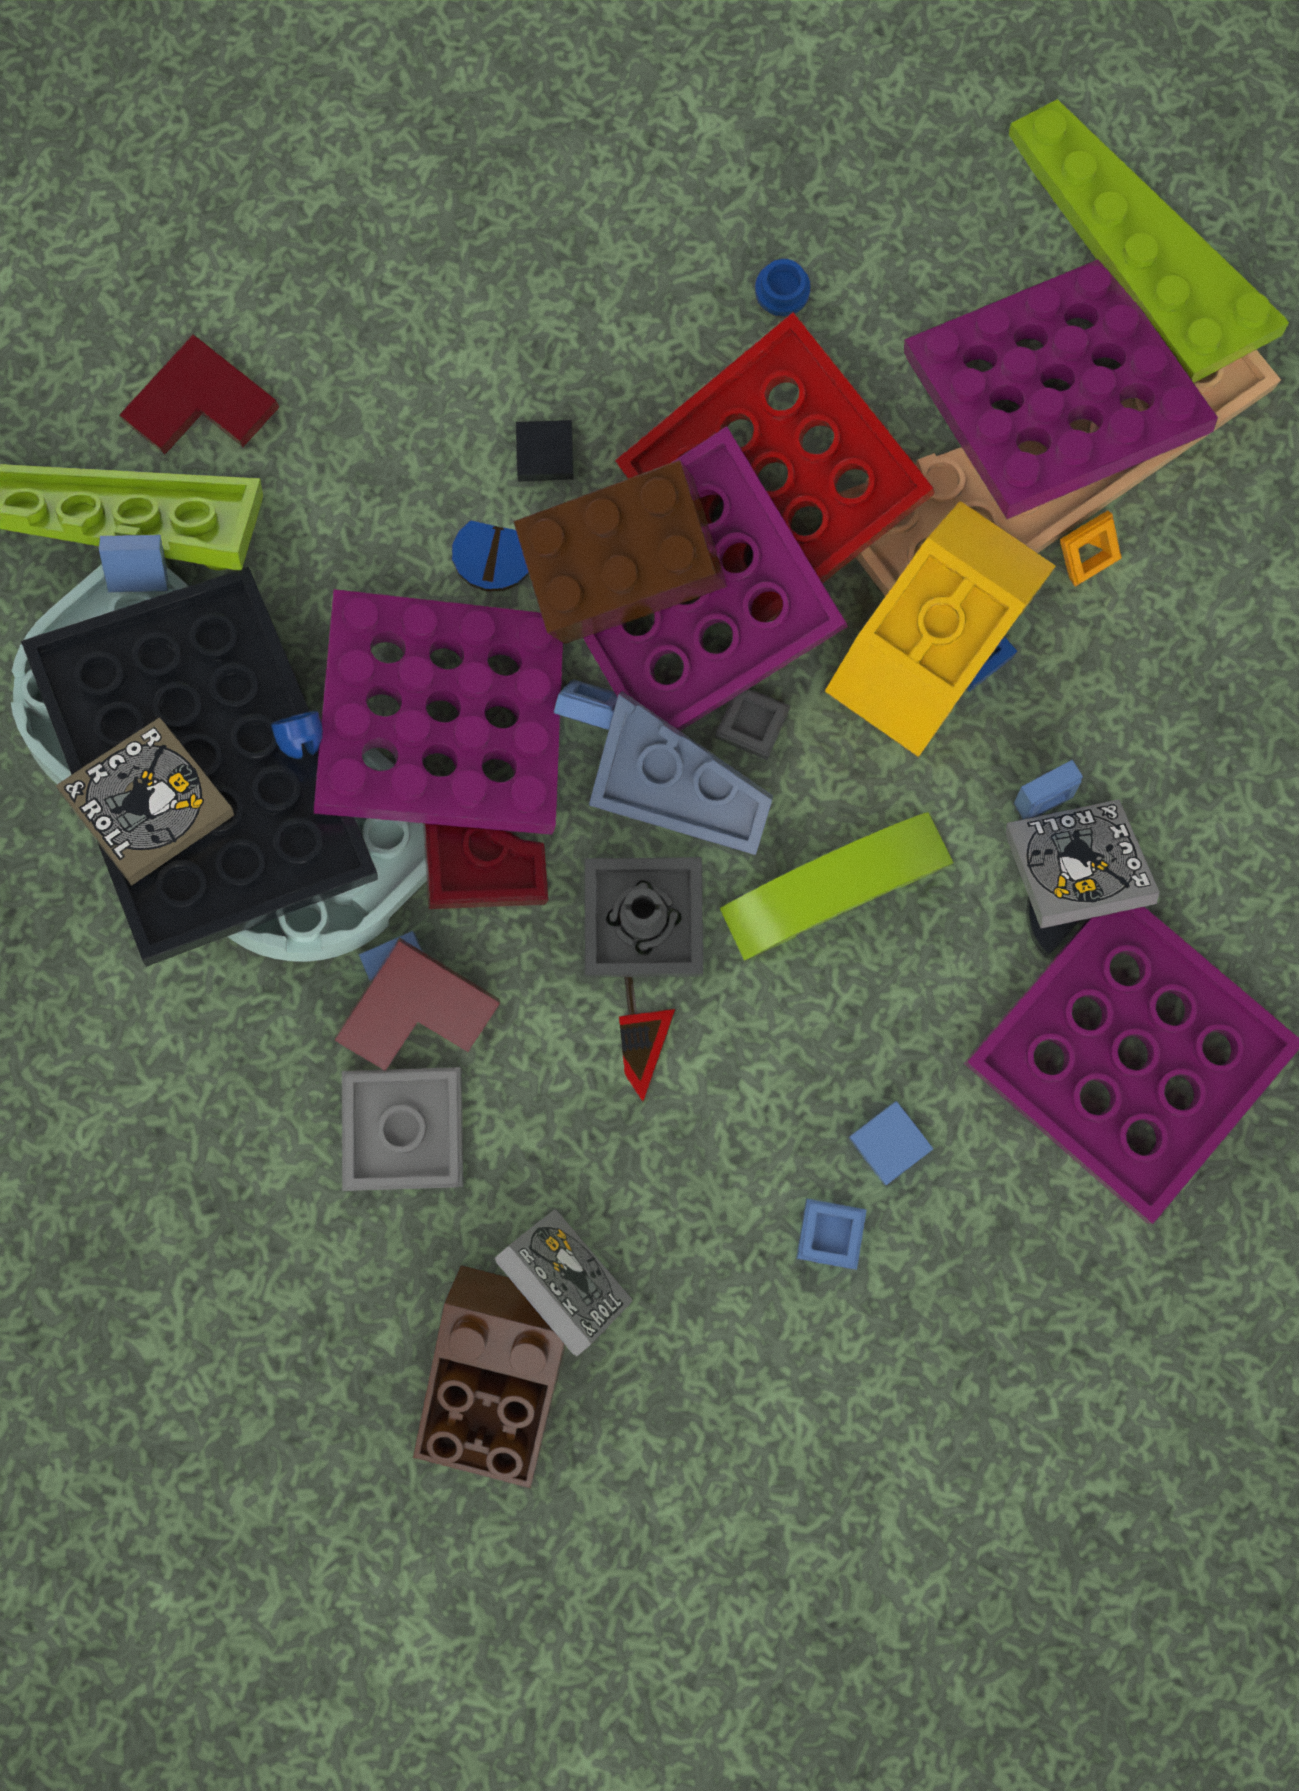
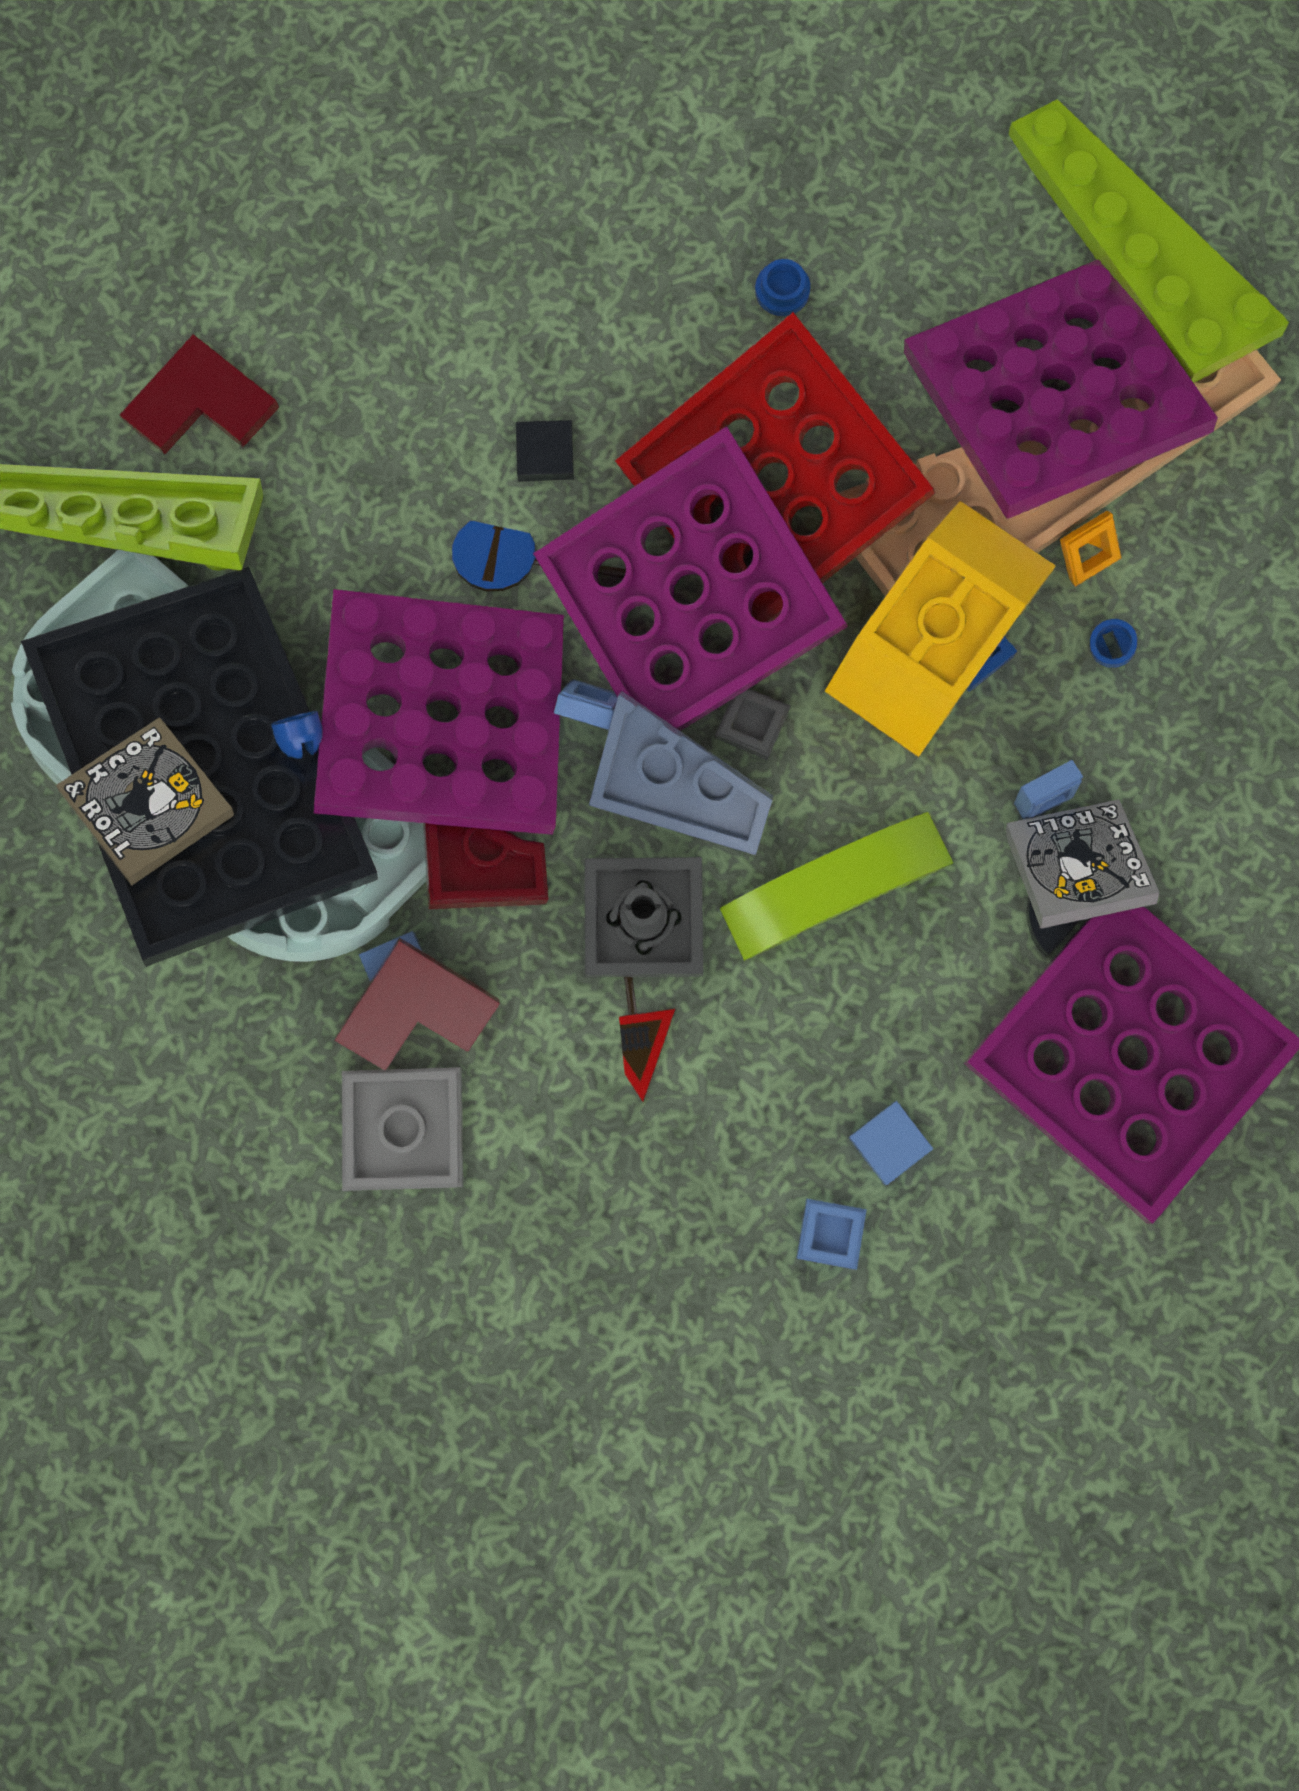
(133, 563): medium blue tile -> none
(489, 1381): reddish brown slope -> none
(564, 1281): tile -> none
(620, 553): reddish brown brick -> none
(1125, 638): none -> blue hinge

